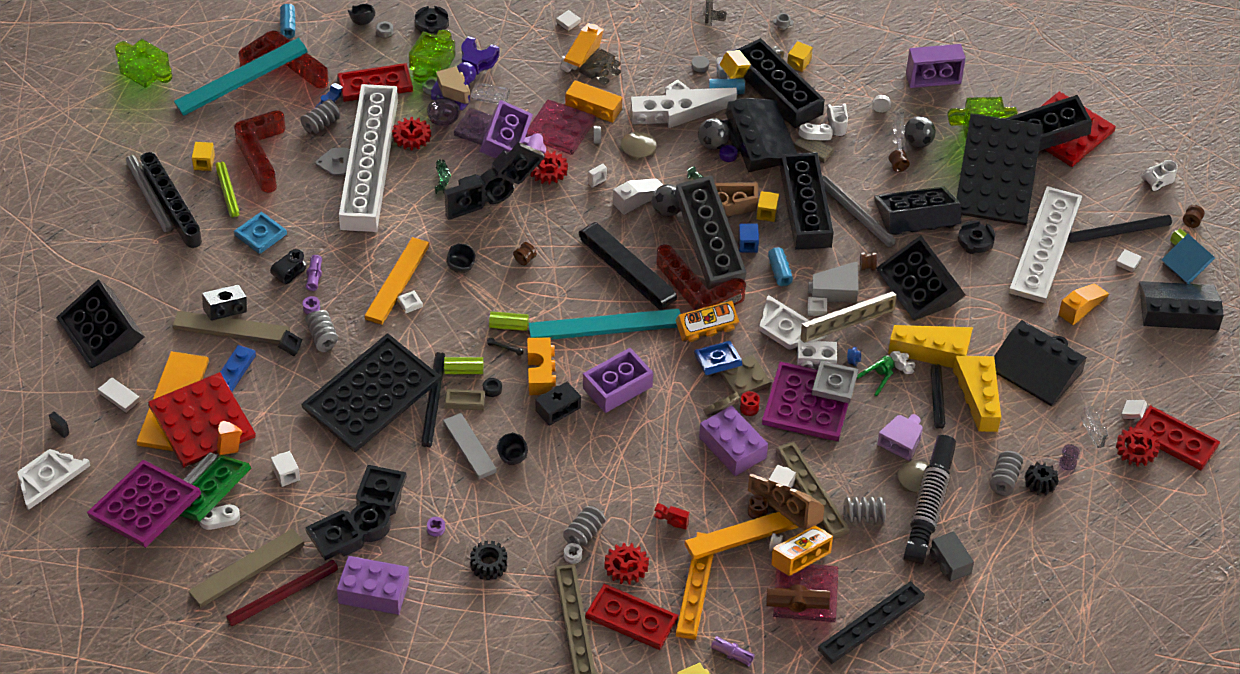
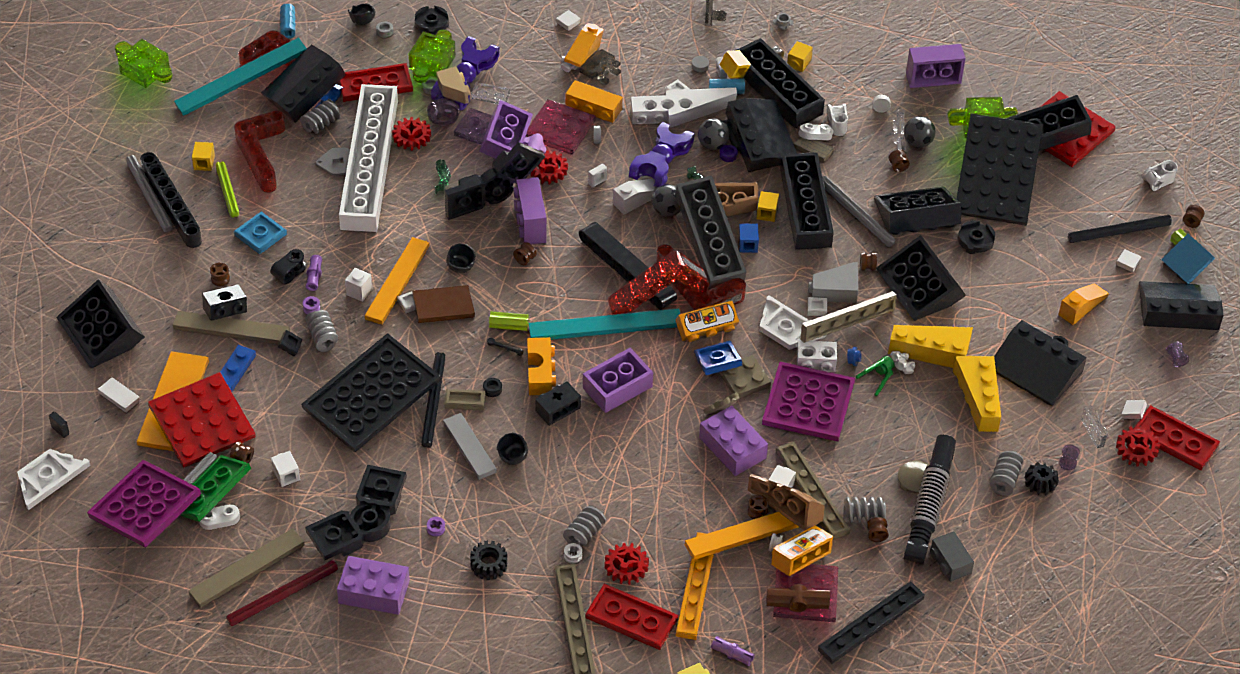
(219, 274): none -> reddish brown wheel
(228, 438): orange tile -> none
(242, 452): none -> reddish brown wheel
(304, 82): none -> black slope
(358, 284): none -> white brick
(443, 304): none -> reddish brown tile
(463, 365): lime axle -> none
(530, 210): none -> medium lavender brick
(638, 145): dark tan dish -> none
(655, 279): none -> clear red beam
(656, 161): none -> dark purple piece
(675, 516): red plate -> none
(749, 403): red wheel -> none
(780, 266): dark azure axle -> none
(835, 382): light grey plate -> none
(877, 529): none -> reddish brown wheel
(901, 436): lavender torso -> none
(937, 396): black axle -> none
(1045, 244): white plate -> none
(1177, 354): none -> clear purple bush

